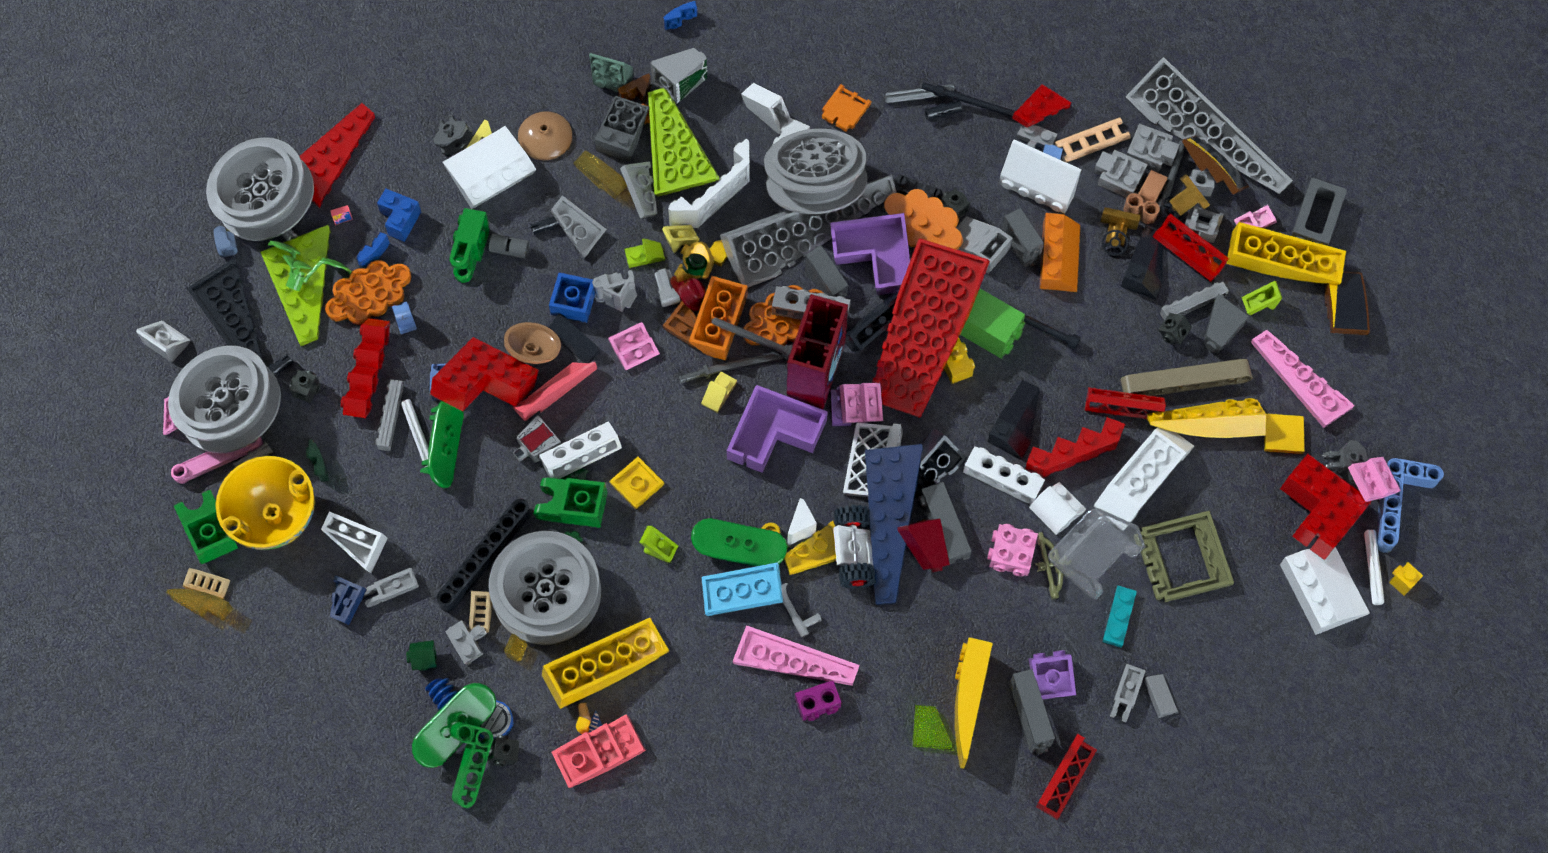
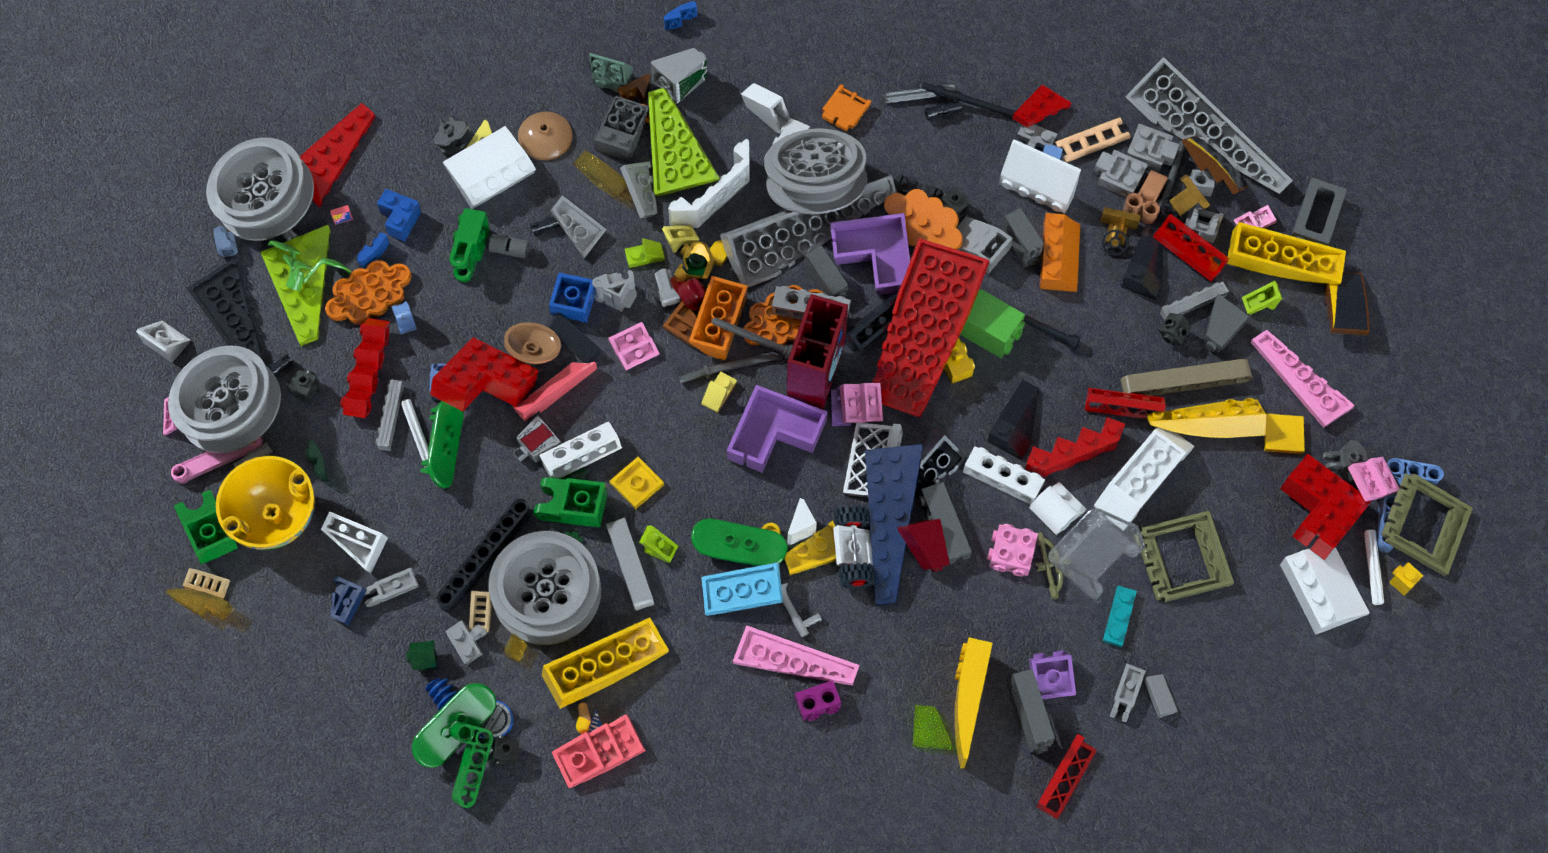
(630, 564): none -> light grey beam
(1451, 531): none -> olive hinge

